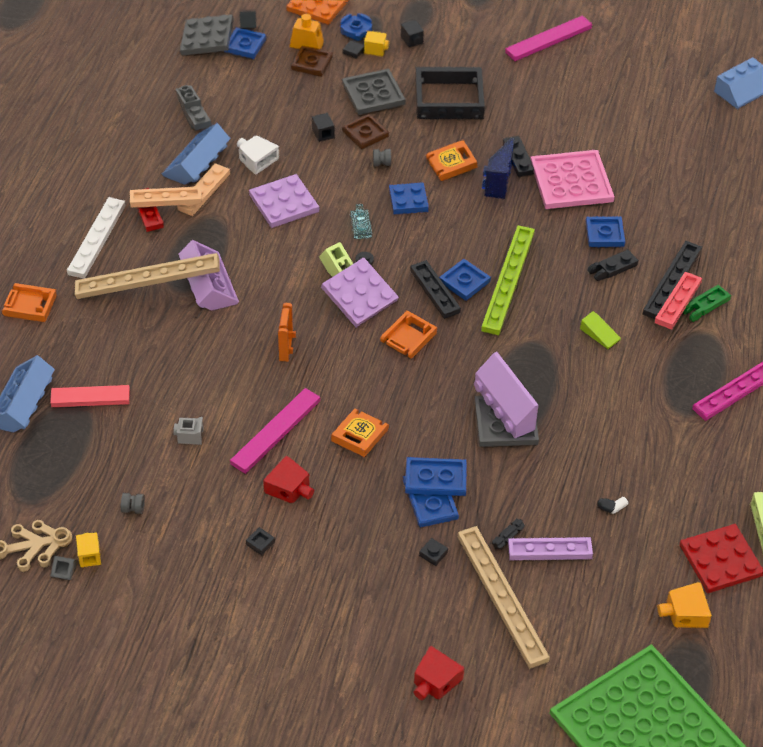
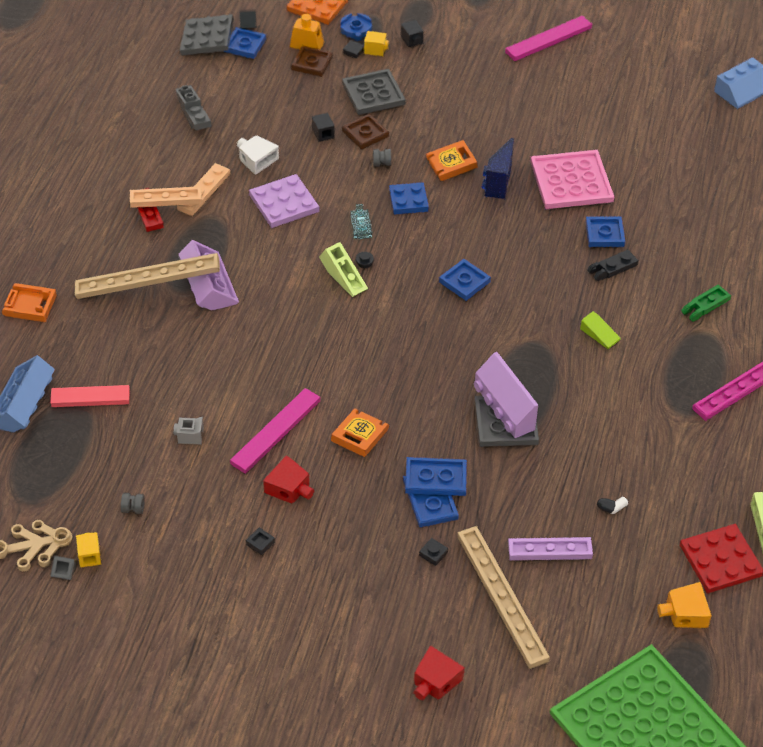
(96, 238): white plate -> none
(197, 155): medium blue slope -> none
(286, 333): orange container -> none
(359, 292): lavender plate -> none
(406, 338): orange container -> none
(435, 289): black plate -> none
(449, 75): black window -> none
(508, 280): lime plate -> none
(509, 532): black axle -> none
(520, 160): black plate -> none
(678, 300): coral plate -> none
(682, 263): black plate -> none

